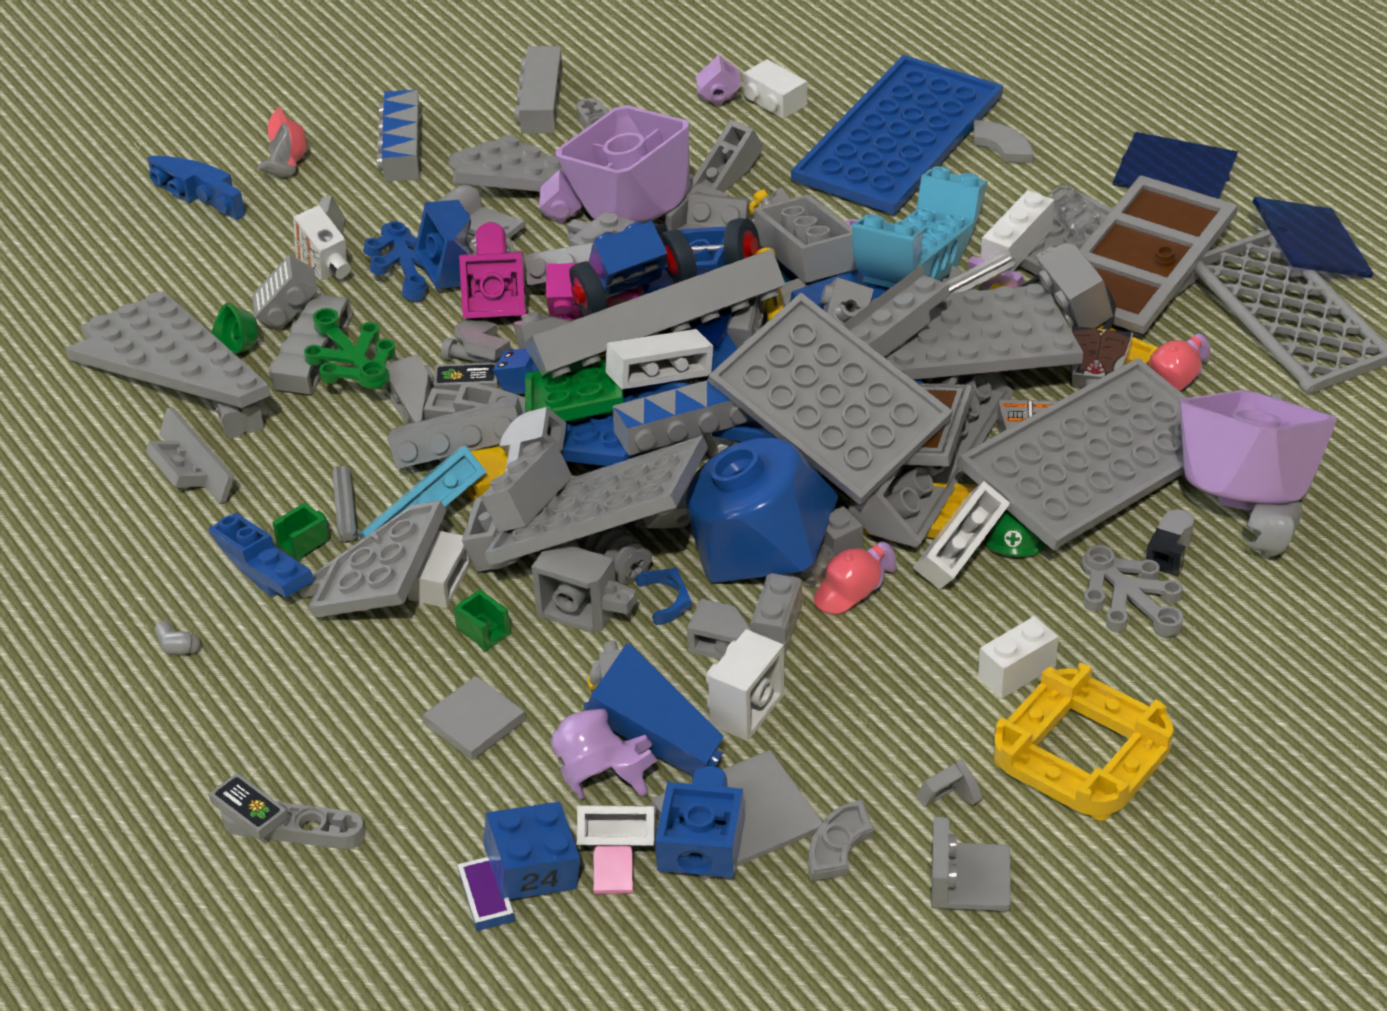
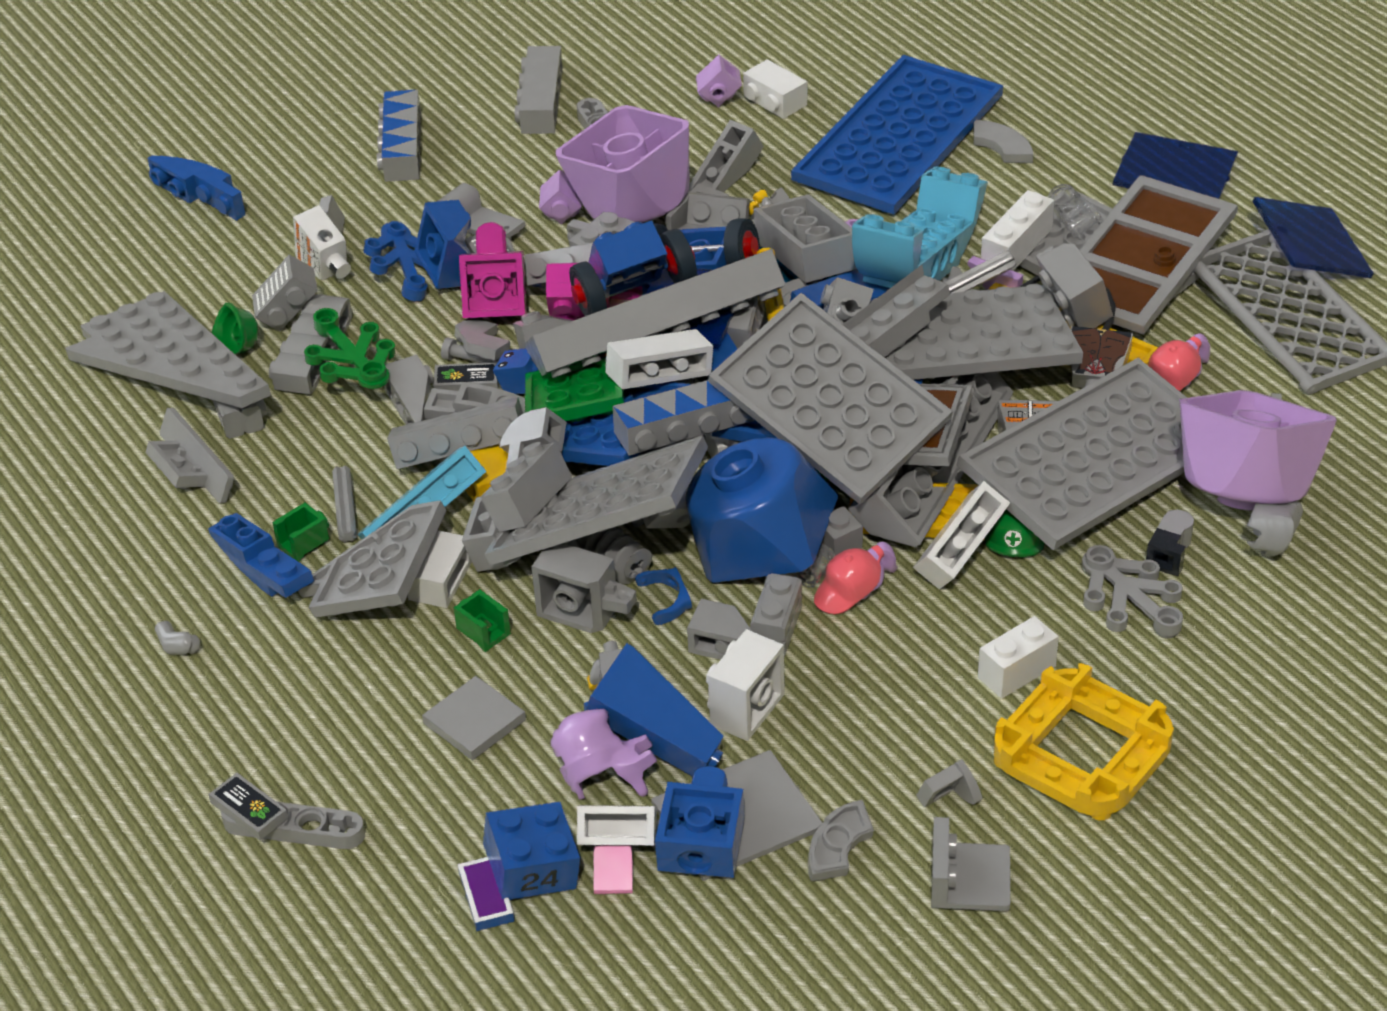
(286, 145): hair -> none
(504, 165): light grey wing -> none

